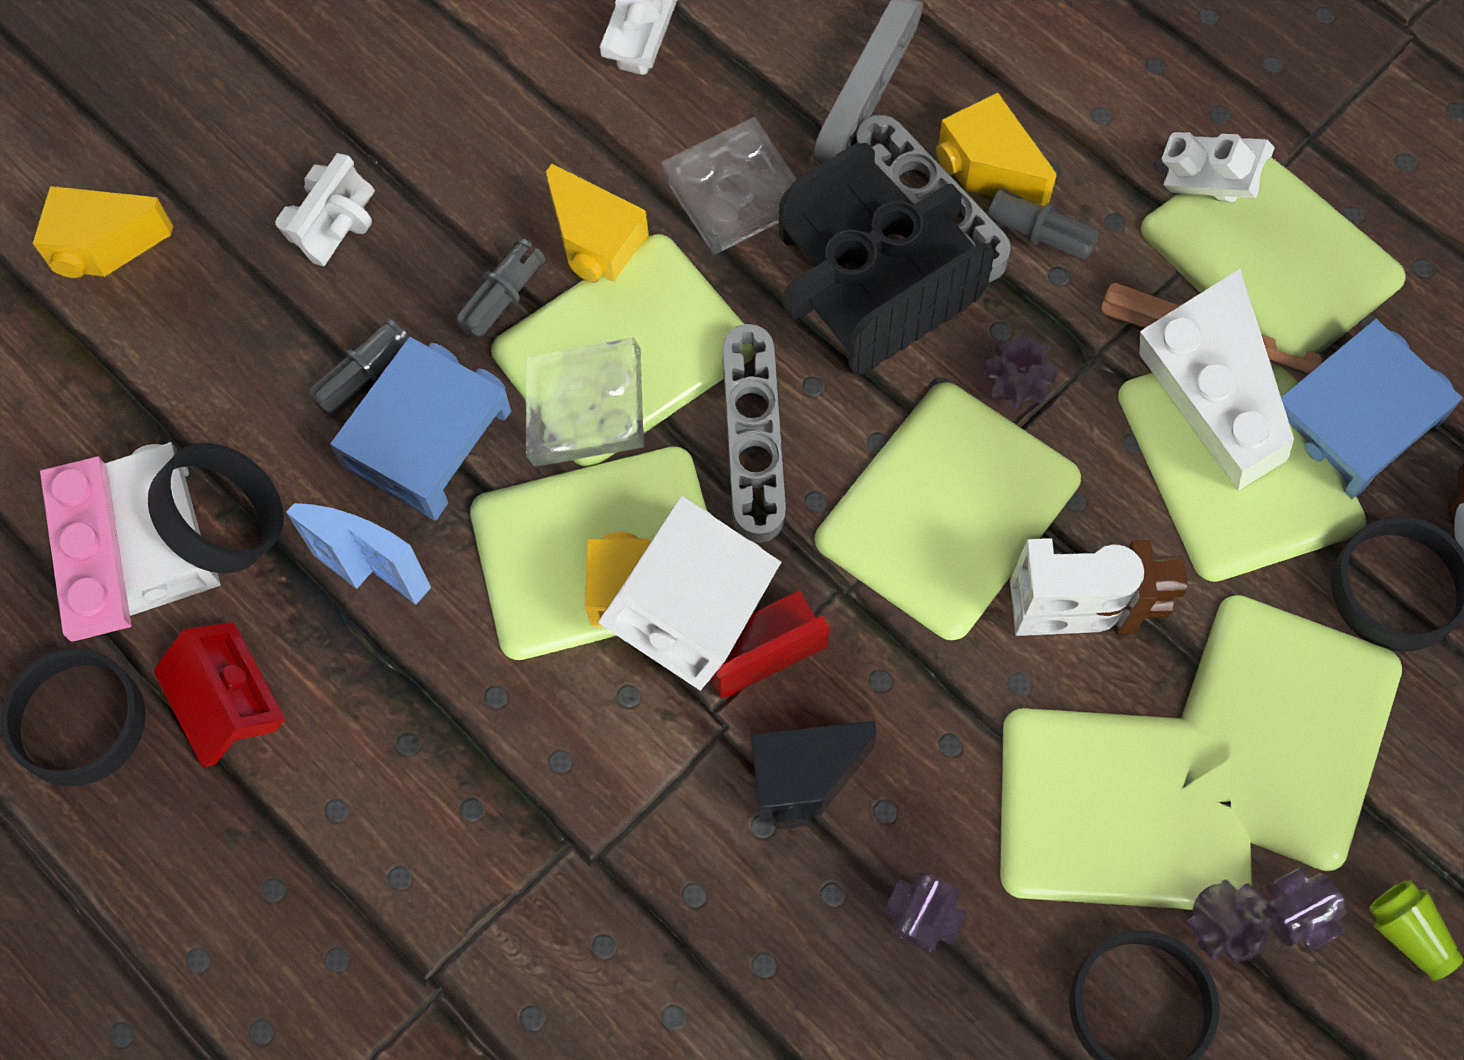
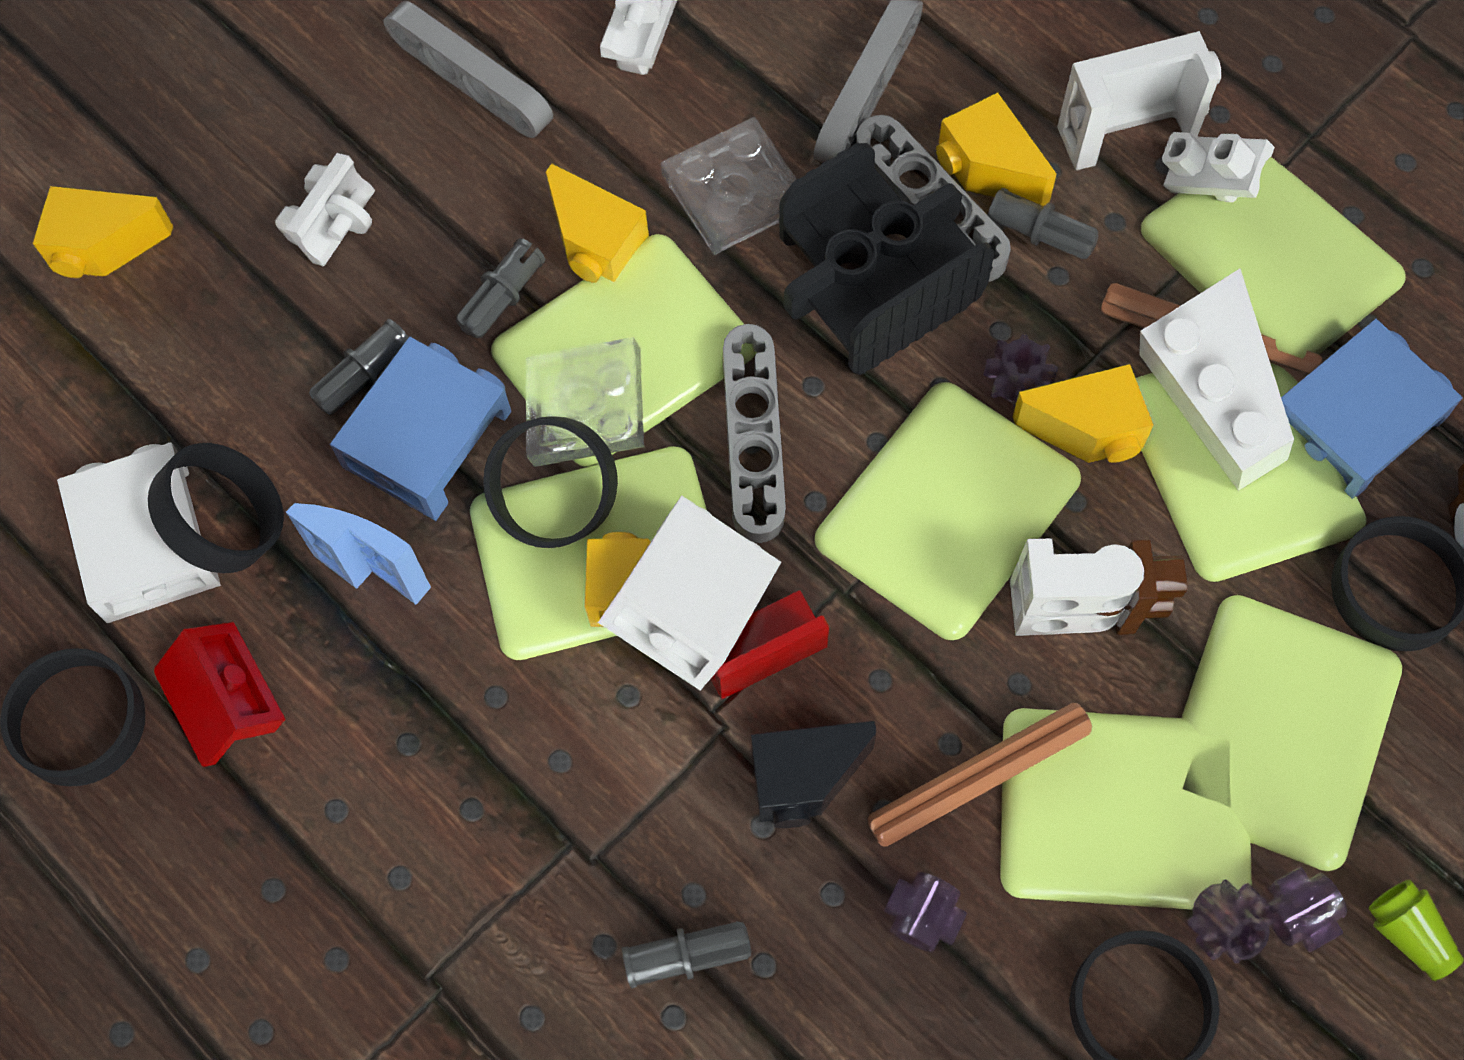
(85, 549): bright pink plate -> none
(468, 69): none -> light grey beam
(494, 493): none -> black tyre
(686, 953): none -> dark grey axle
(979, 774): none -> nougat axle
(1088, 415): none -> yellow slope
(1136, 89): none -> white panel

